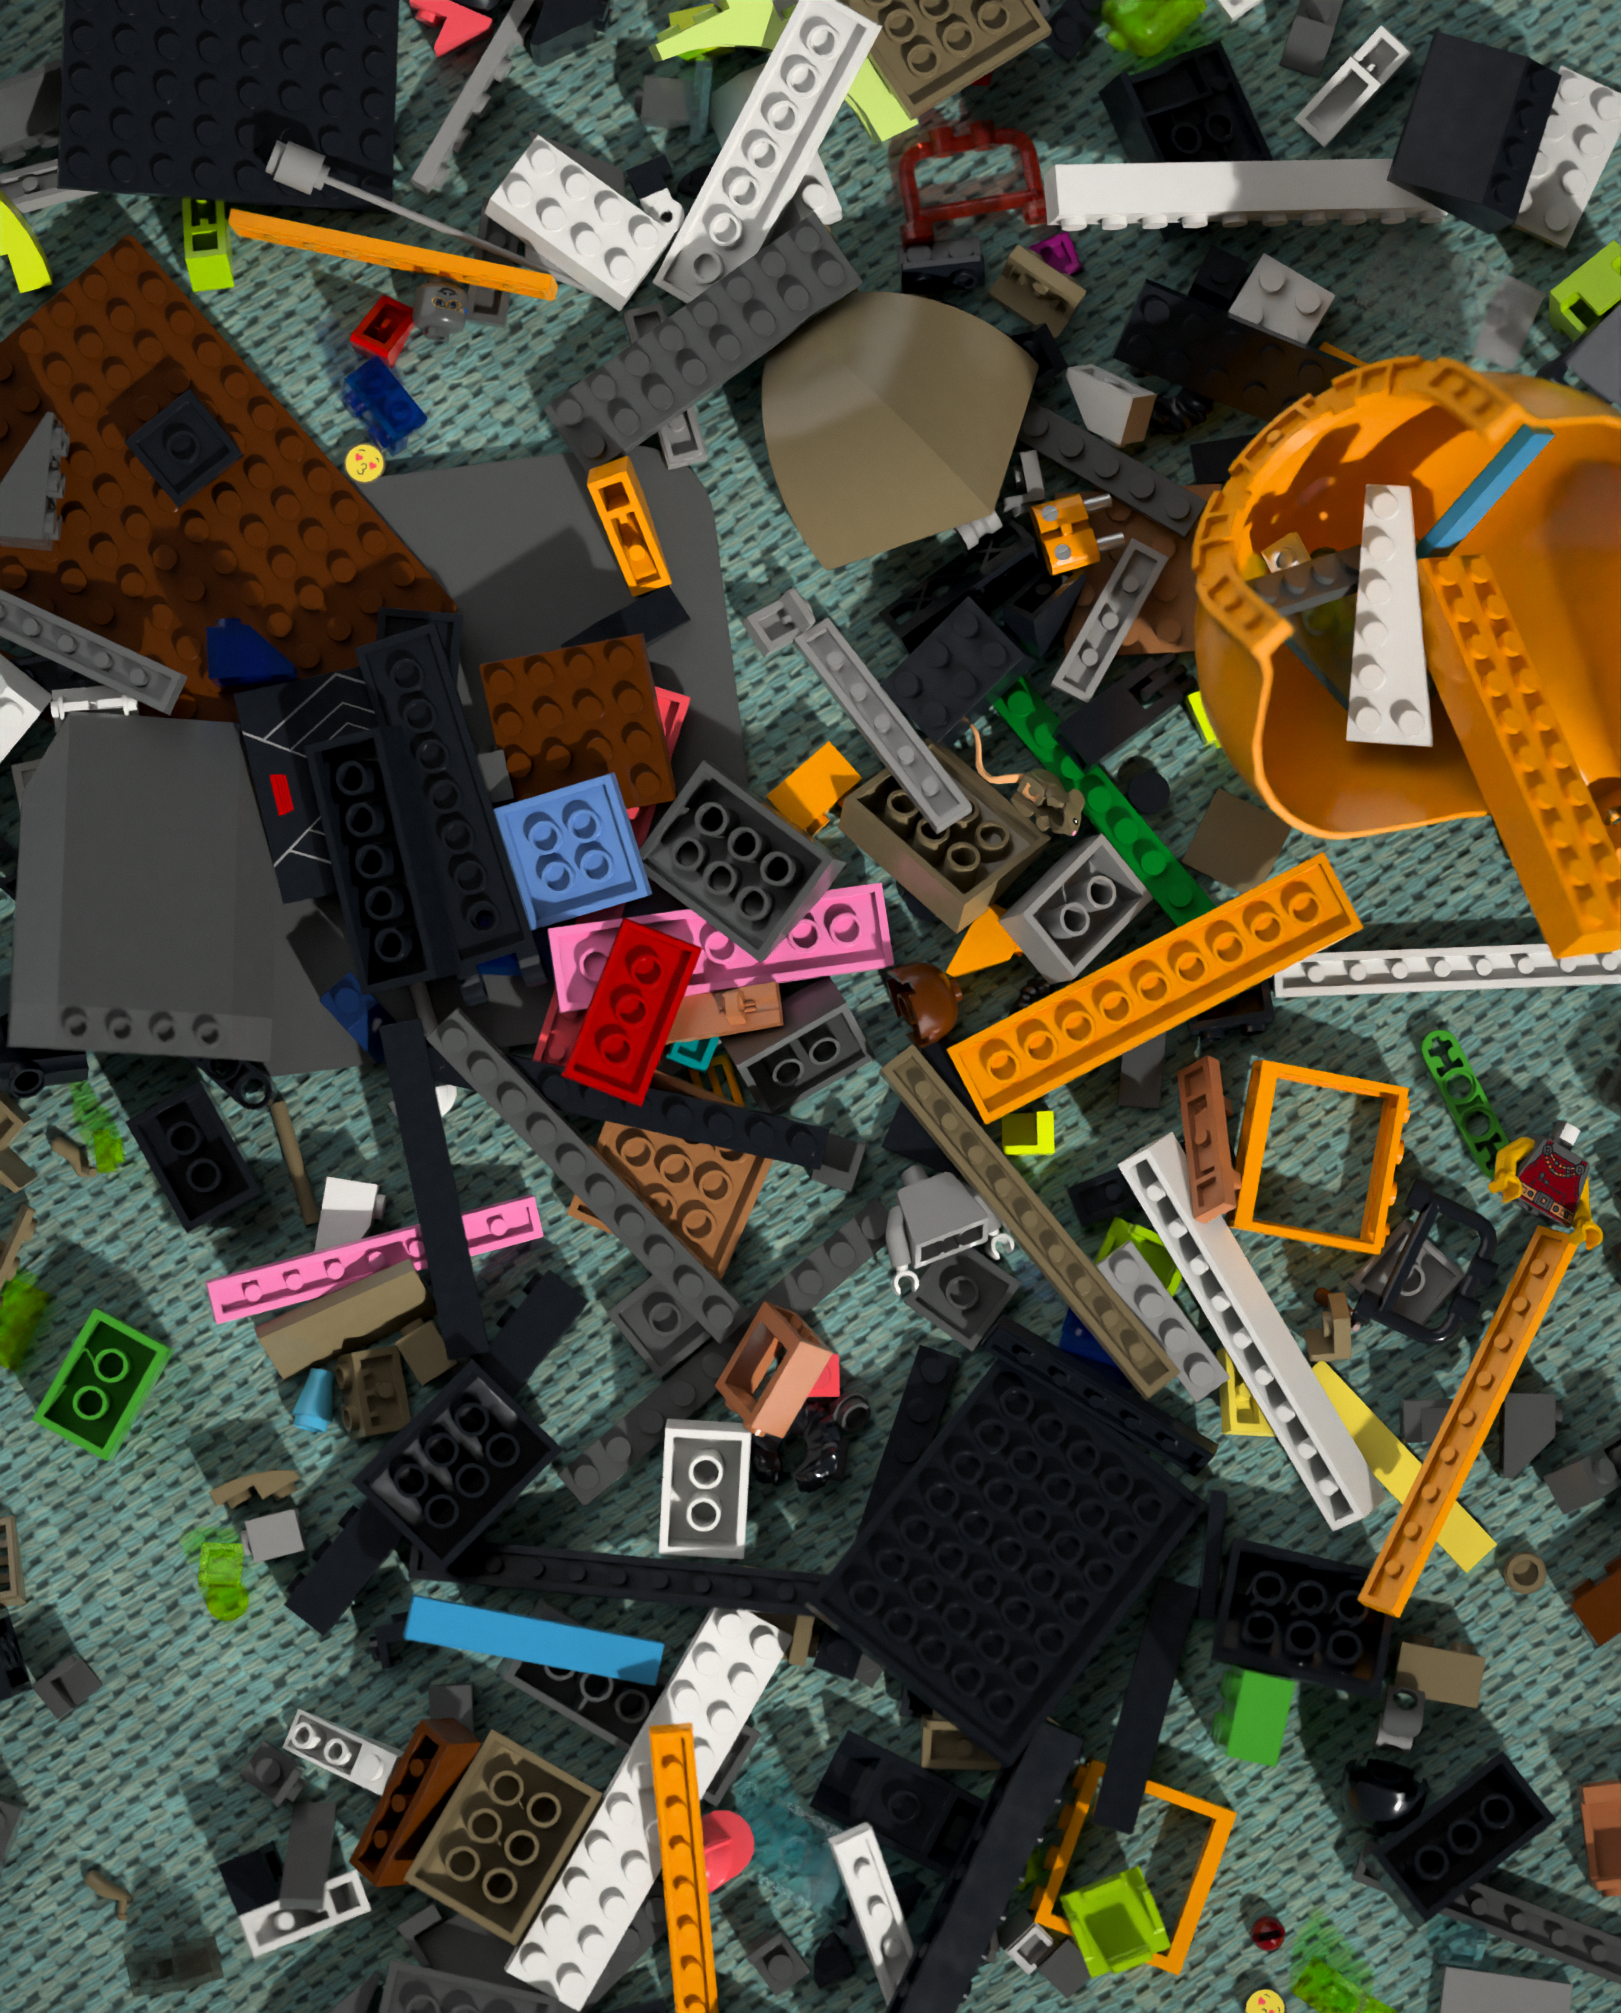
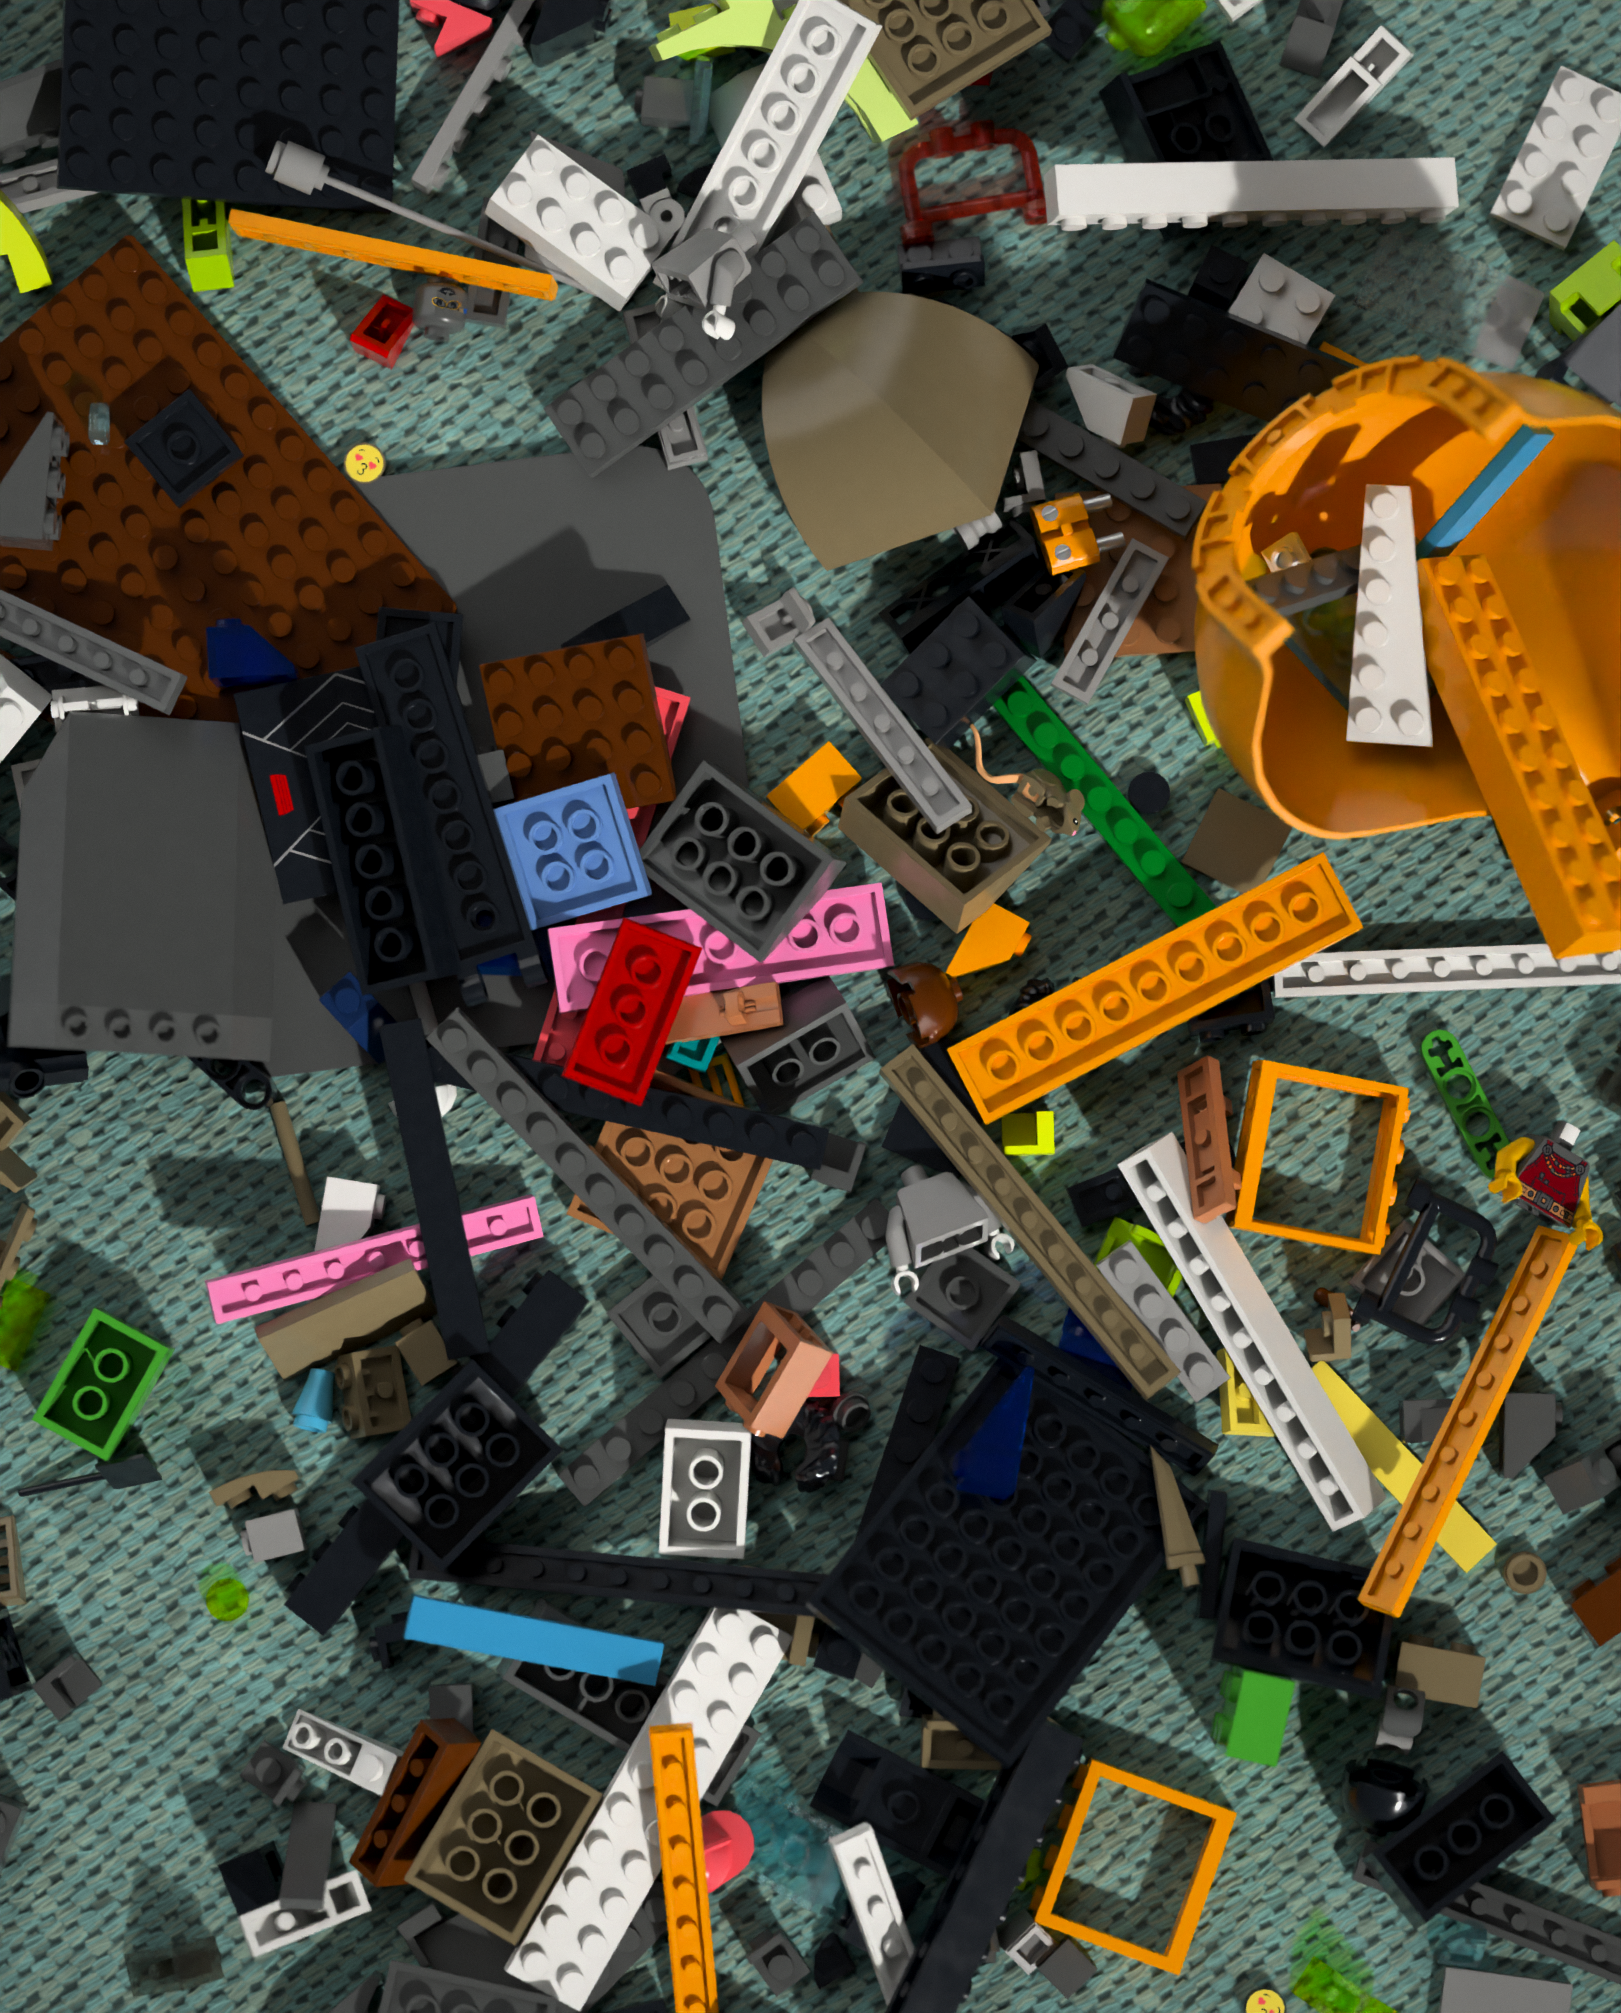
(74, 1155): dark tan piece -> none
(99, 423): none -> clear light blue tile
(108, 1151): clear neon green plate -> none
(109, 1890): dark tan piece -> none
(118, 1473): none -> black piece
(196, 1157): black brick -> none
(221, 1565): clear neon green tile -> none
(382, 405): clear blue bracket -> none
(629, 525): light orange slope -> none
(704, 275): none -> light grey torso
(993, 1453): none -> clear blue slope
(1037, 291): dark tan bracket -> none
(1059, 253): magenta tile -> none
(1075, 909): light grey brick -> none
(1115, 1922): lime panel -> none
(1117, 717): black hinge -> none
(1142, 1075): dark grey tile -> none
(1144, 1706): black tile -> none
(1178, 1534): none -> dark tan bar
(1264, 1925): dark red hinge -> none
(1474, 130): black slope -> none

